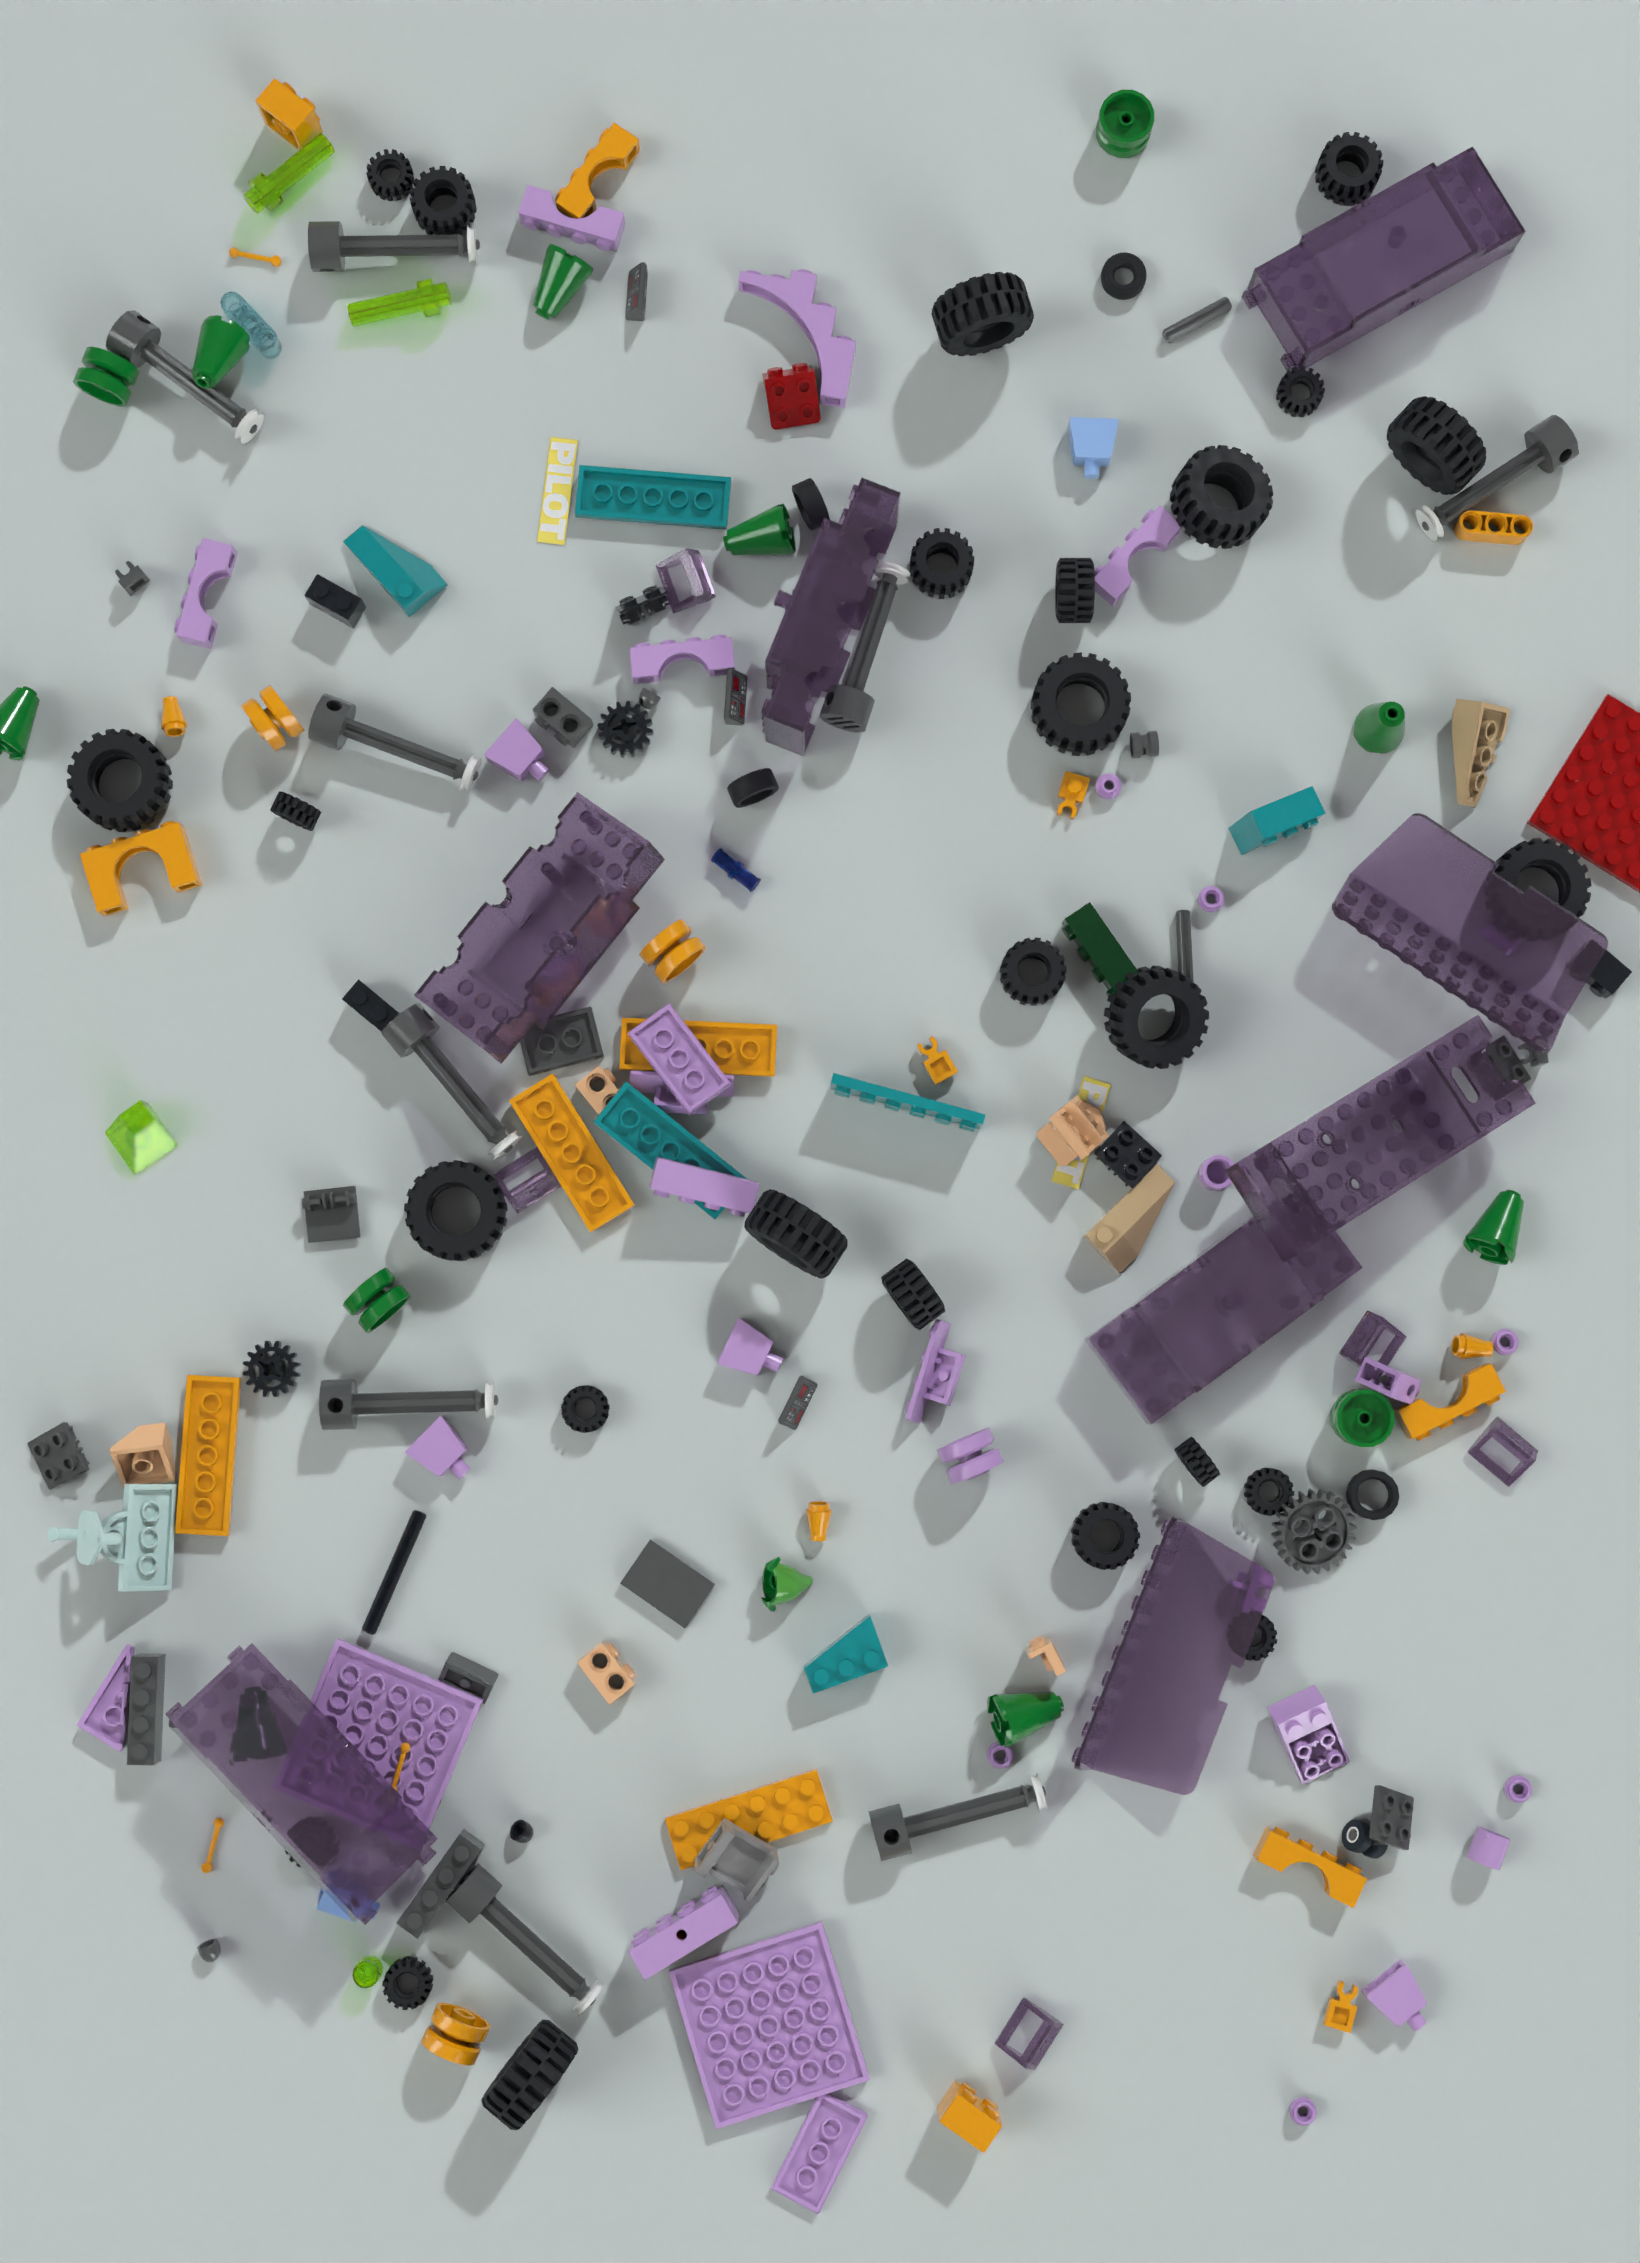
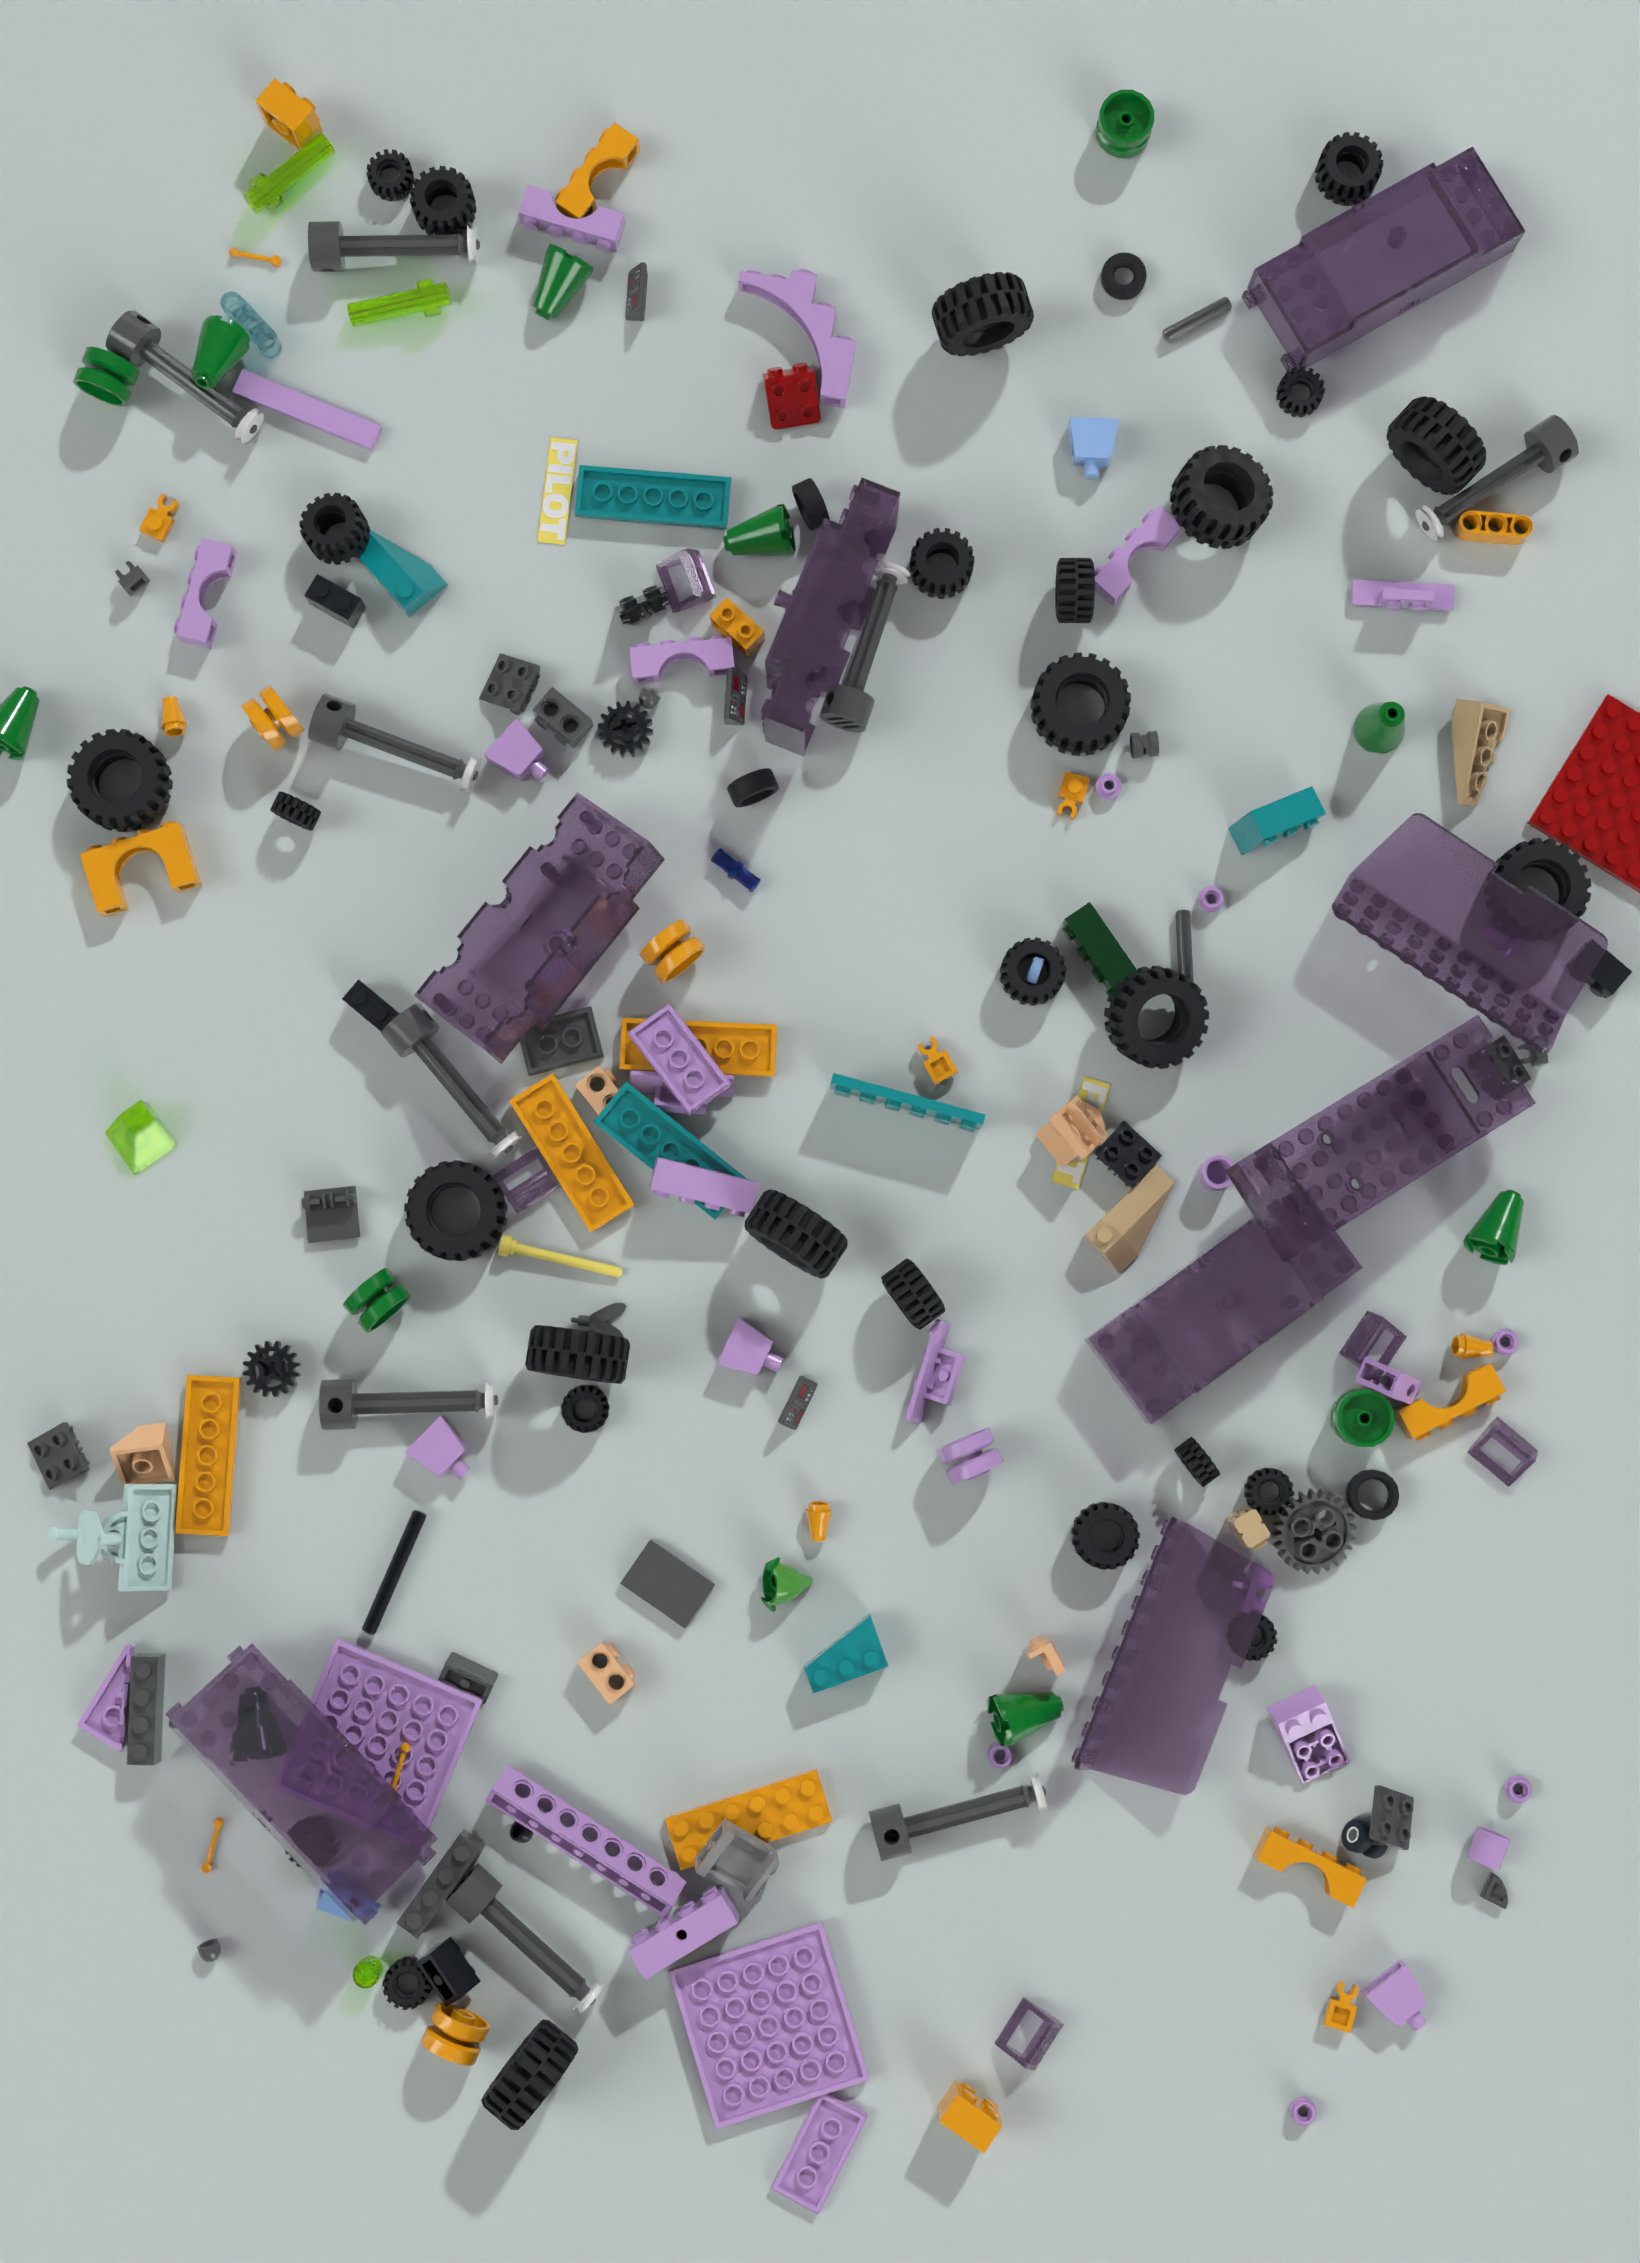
(158, 522): none -> light orange plate
(307, 410): none -> lavender tile
(326, 513): none -> black tyre
(448, 1971): none -> black brick
(510, 683): none -> dark grey hinge
(510, 1247): none -> light yellow piece
(572, 1842): none -> lavender brick
(577, 1354): none -> black tyre
(598, 1319): none -> dark grey piece
(736, 624): none -> light orange brick
(1034, 970): none -> light blue tile
(1248, 1528): none -> tan brick
(1403, 595): none -> lavender bracket
(1495, 1891): none -> dark grey tile

